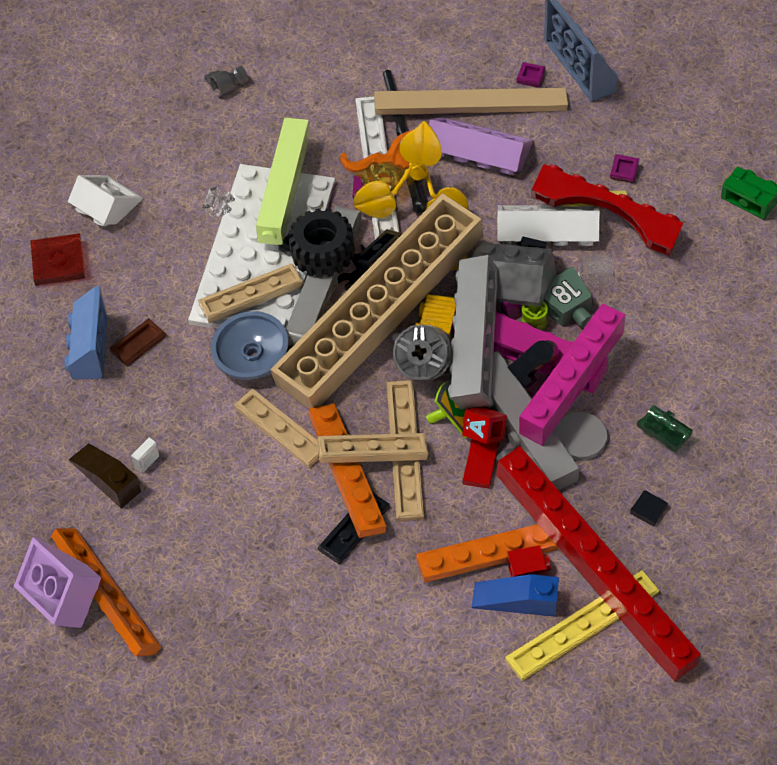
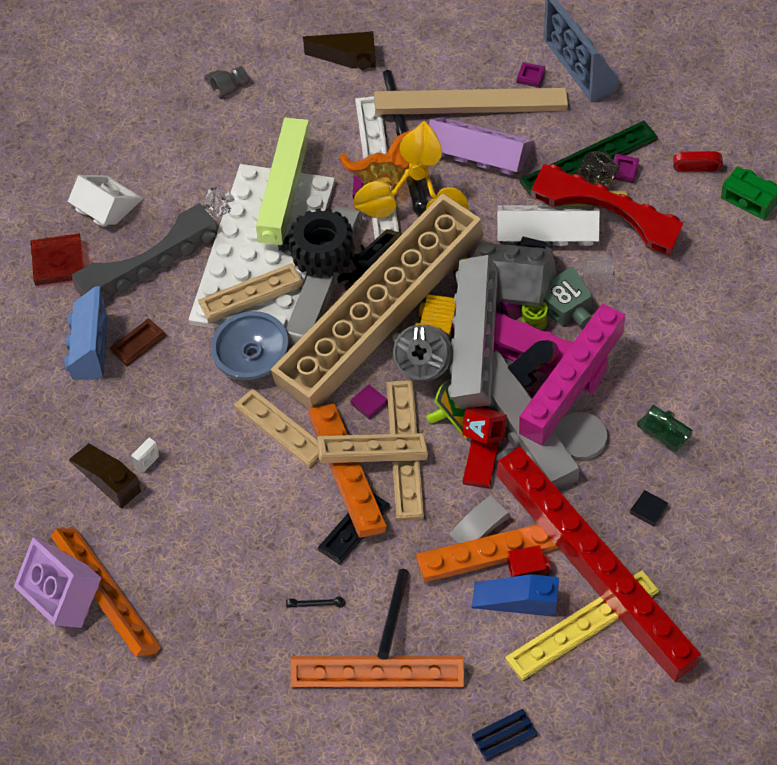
(189, 232): none -> dark grey arch
(338, 602): none -> black hinge
(345, 49): none -> dark brown slope
(369, 401): none -> magenta tile
(375, 672): none -> orange plate
(393, 614): none -> black bar
(480, 521): none -> light grey slope
(525, 723): none -> dark blue tile
(598, 168): none -> clear smoke brick
(619, 143): none -> dark green tile
(698, 161): none -> red tile

